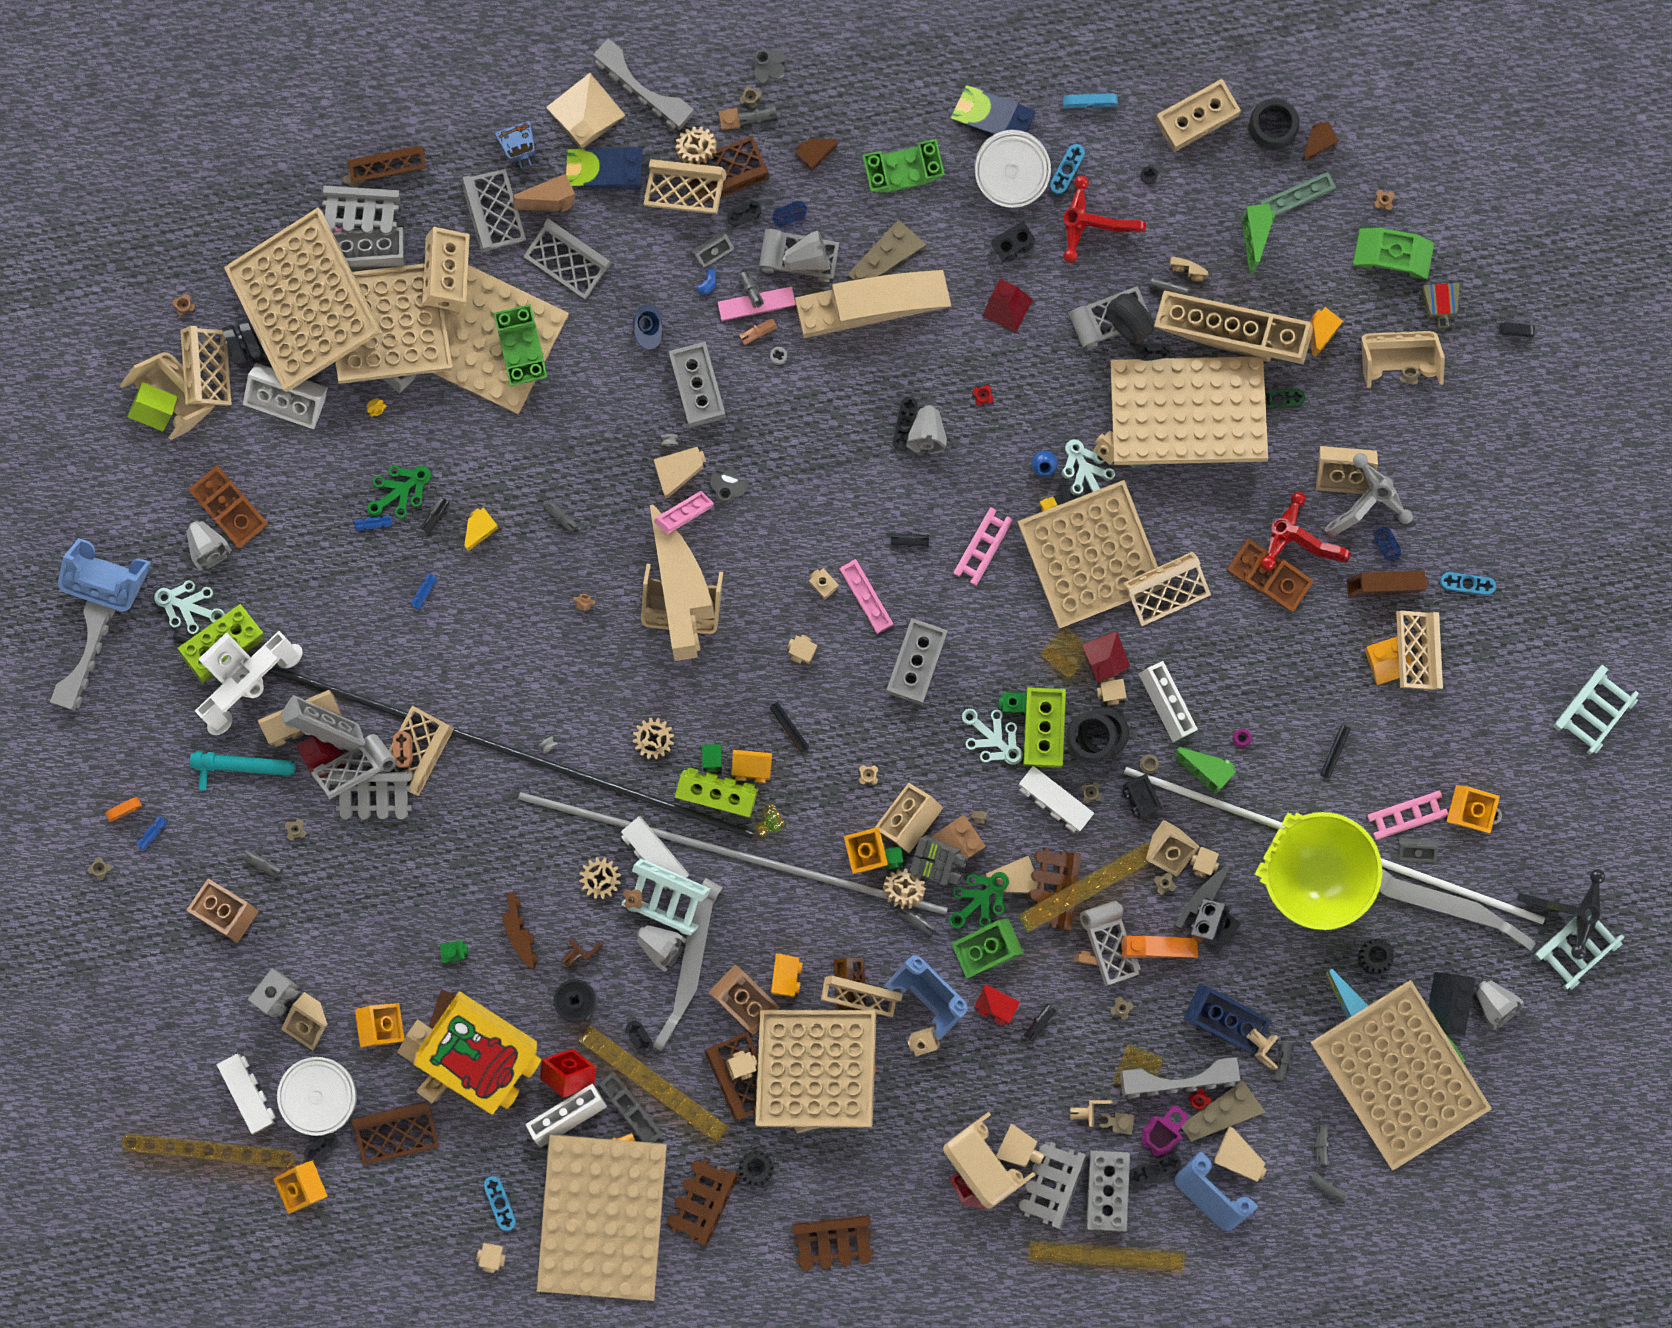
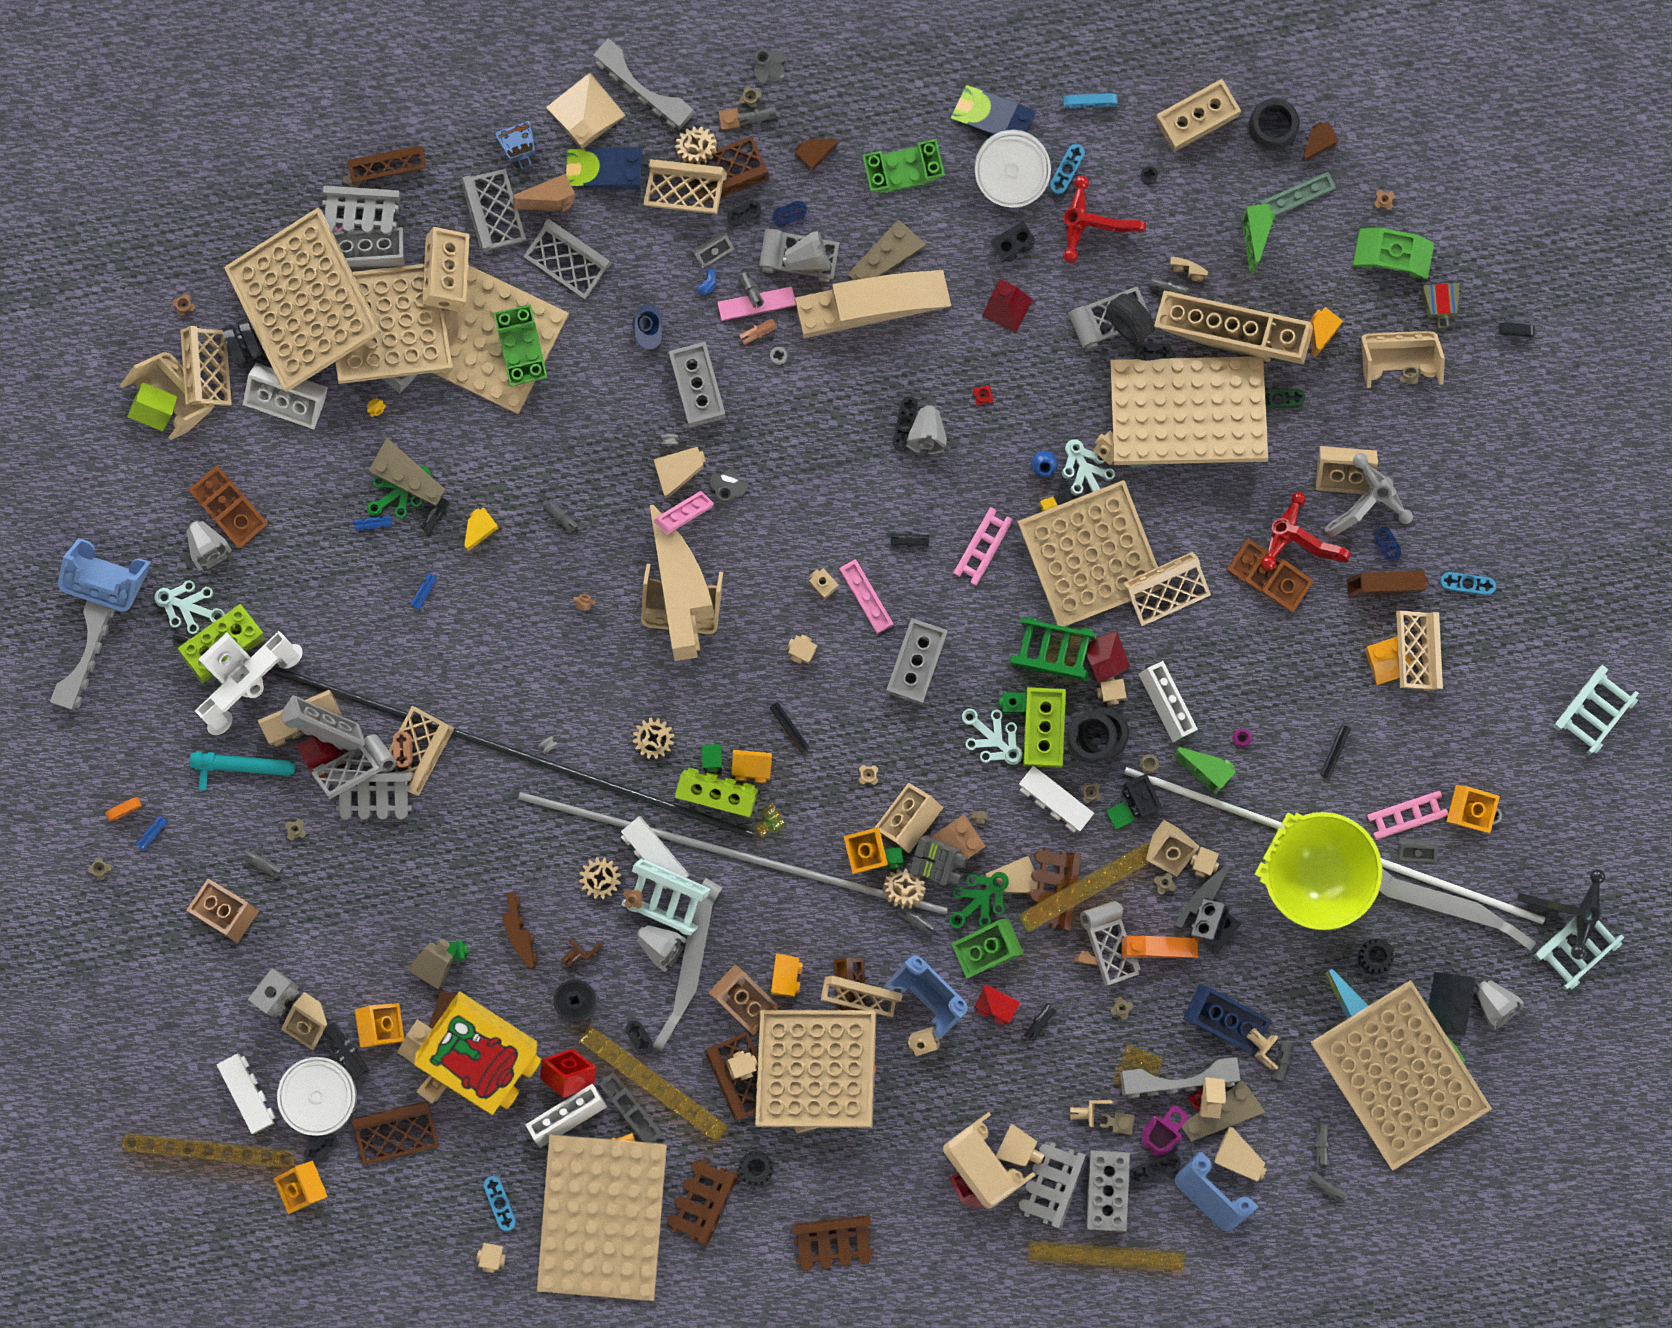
(345, 1050): none -> black piece
(403, 472): none -> dark tan wing
(433, 963): none -> dark tan torso
(1058, 667): none -> green fence
(1120, 815): none -> green piece
(1212, 1097): none -> tan slope

